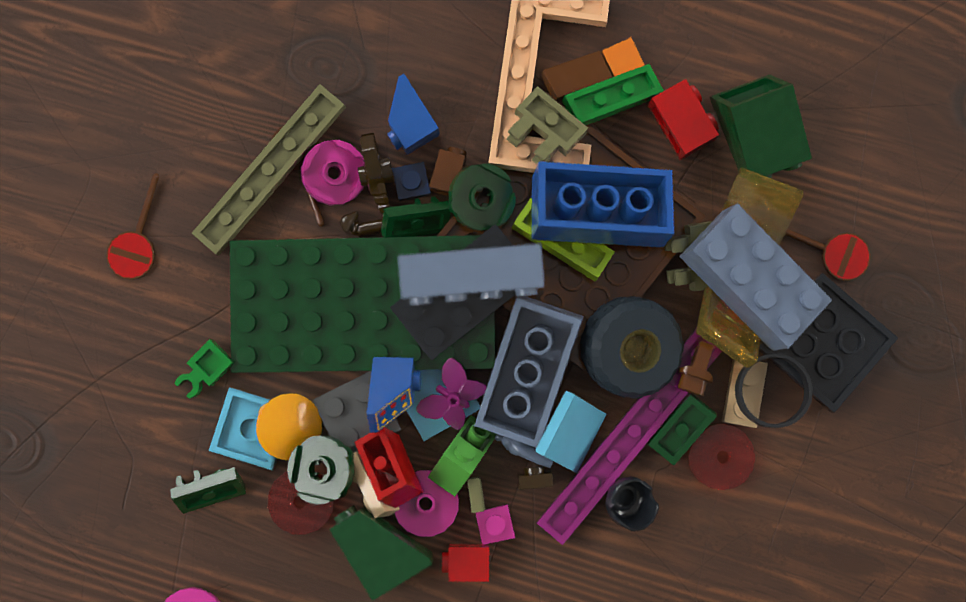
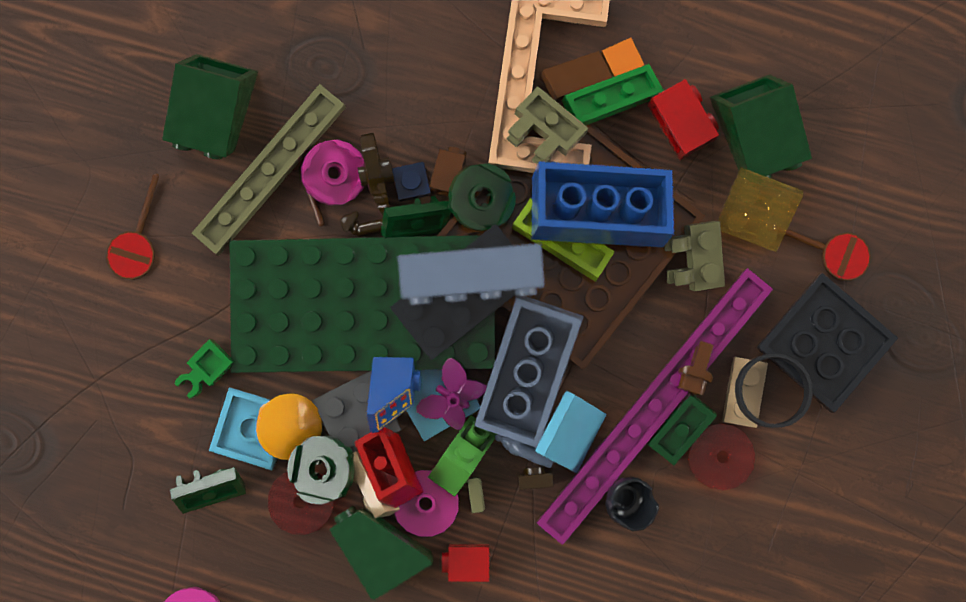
(208, 105): none -> dark green slope
(409, 119): blue slope -> none
(495, 524): dark pink plate -> none
(632, 347): black wheel -> none
(727, 330): clear yellow wing -> none
(755, 278): sand blue brick -> none

